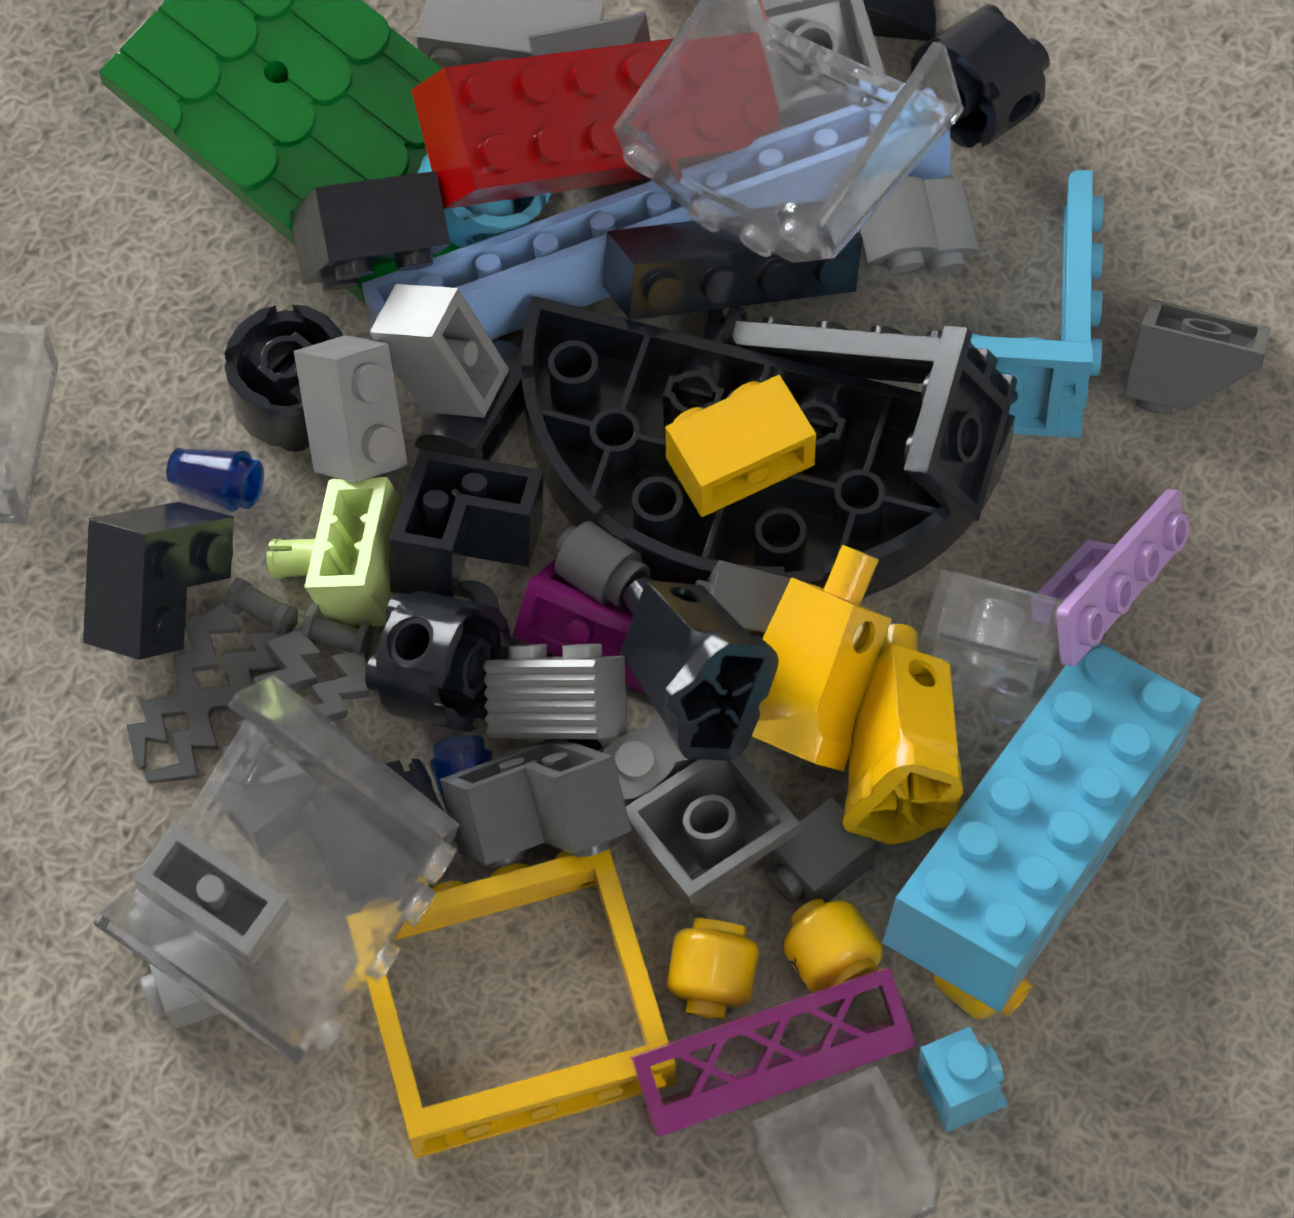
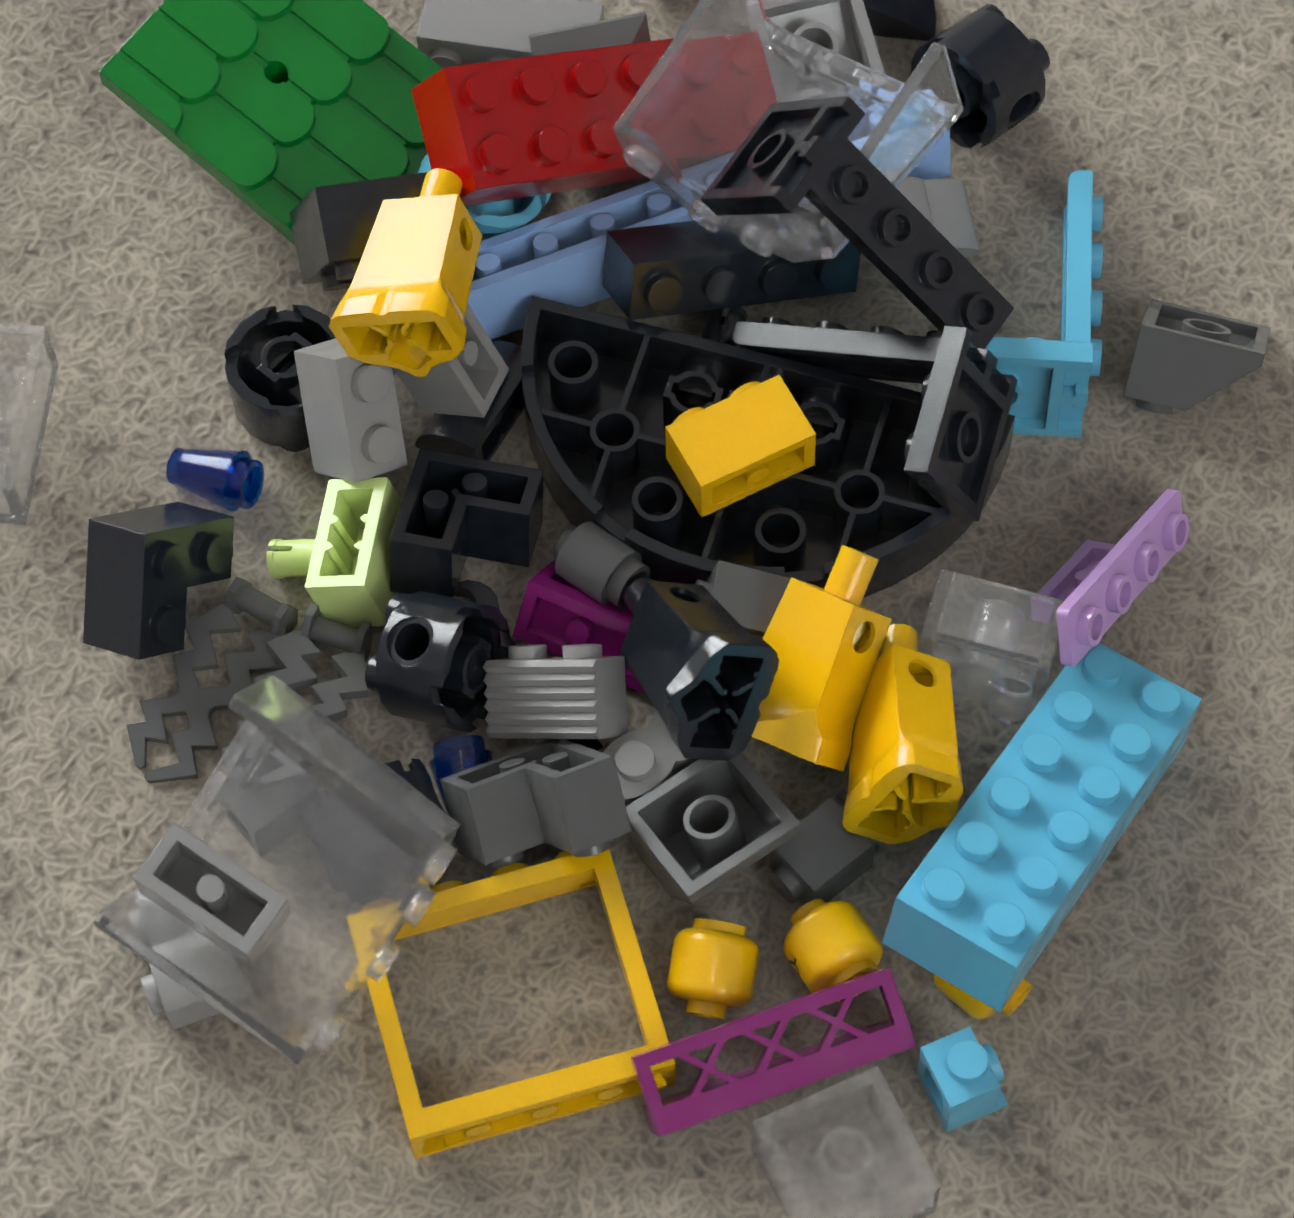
(412, 281): none -> yellow piece
(807, 153): none -> black bracket

